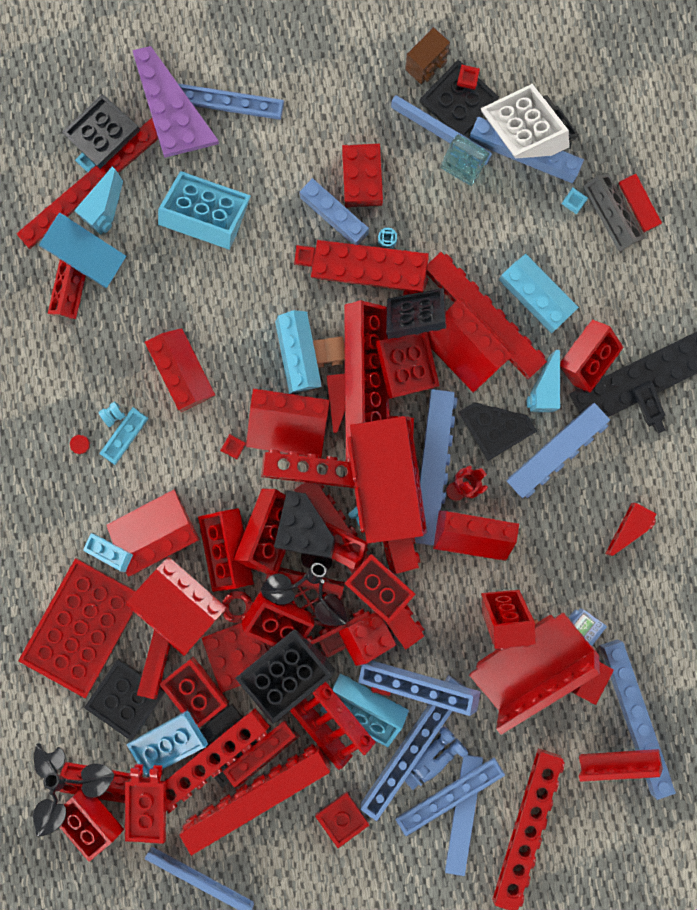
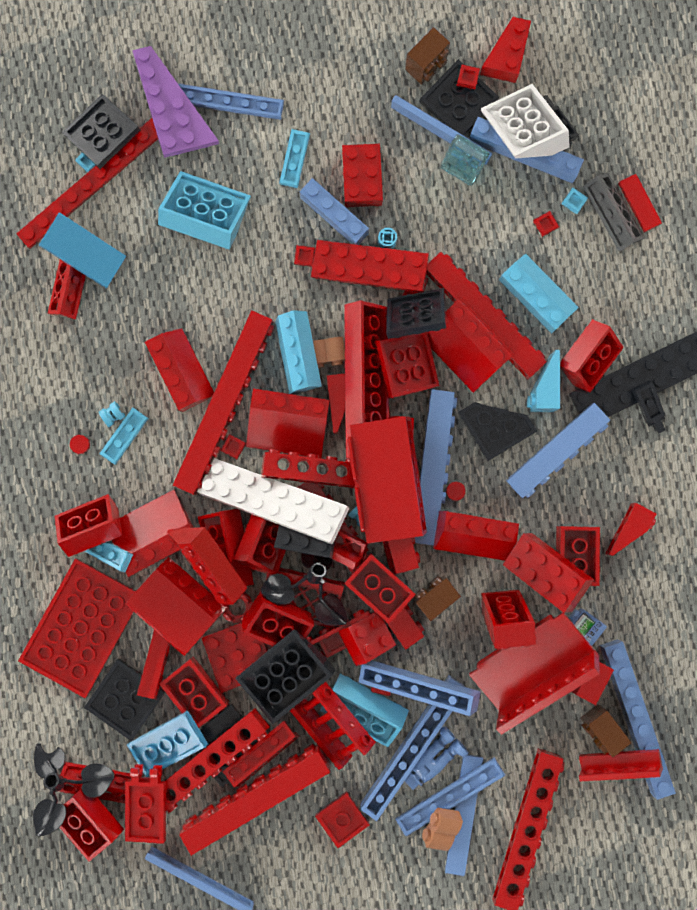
(88, 525): none -> red brick
(101, 203): medium azure slope -> none
(209, 563): none -> red slope
(223, 402): none -> red brick
(274, 501): none -> white plate
(294, 158): none -> medium azure tile
(436, 597): none -> reddish brown brick
(442, 829): none -> nougat brick
(475, 477): red piece -> none
(507, 55): none -> red wedge
(546, 223): none -> red tile
(548, 572): none -> red brick
(581, 548): none -> red brick
(607, 733): none -> reddish brown brick

